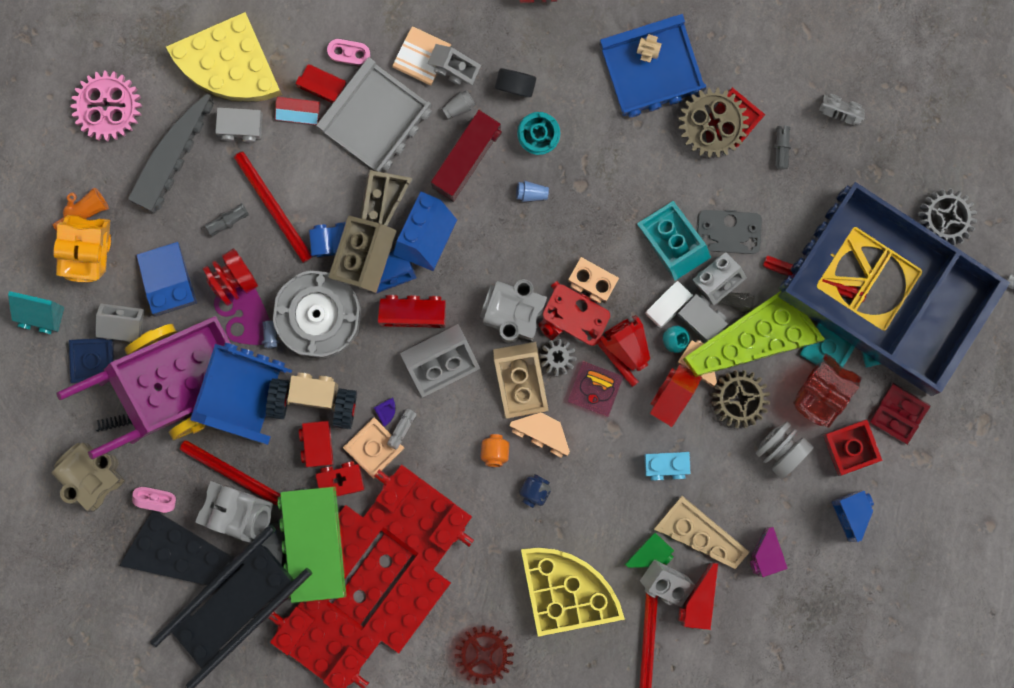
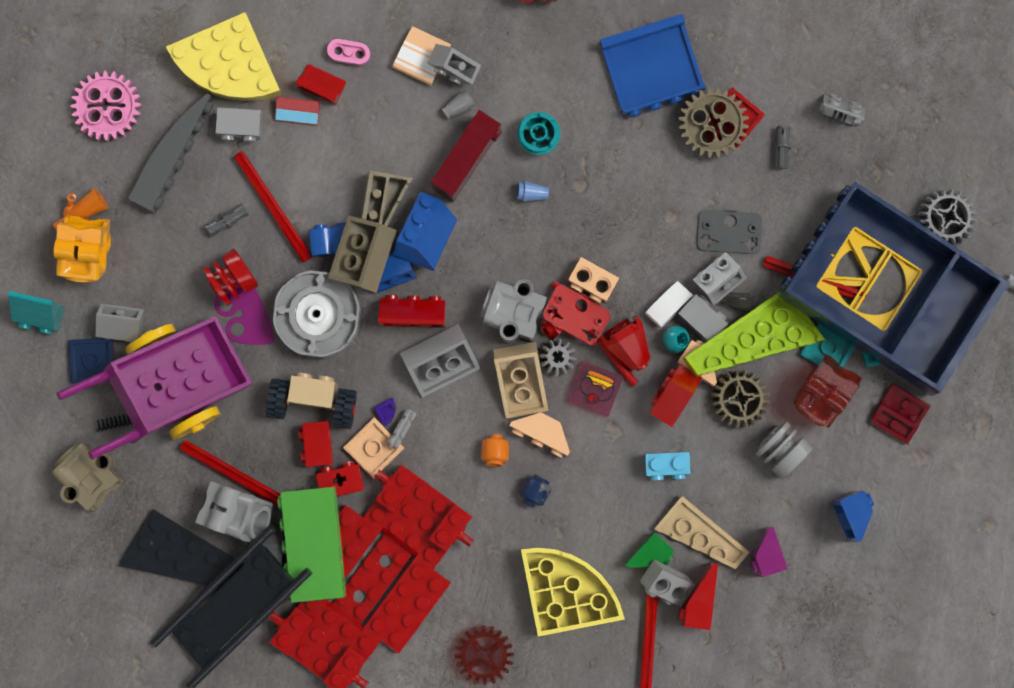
(153, 499): bright pink plate -> none
(166, 279): blue slope -> none
(236, 391): blue panel -> none
(270, 335): sand blue pin -> none
(374, 116): light grey panel -> none
(515, 82): black tyre -> none
(649, 48): tan gear -> none
(674, 240): teal slope -> none
(852, 447): red brick -> none

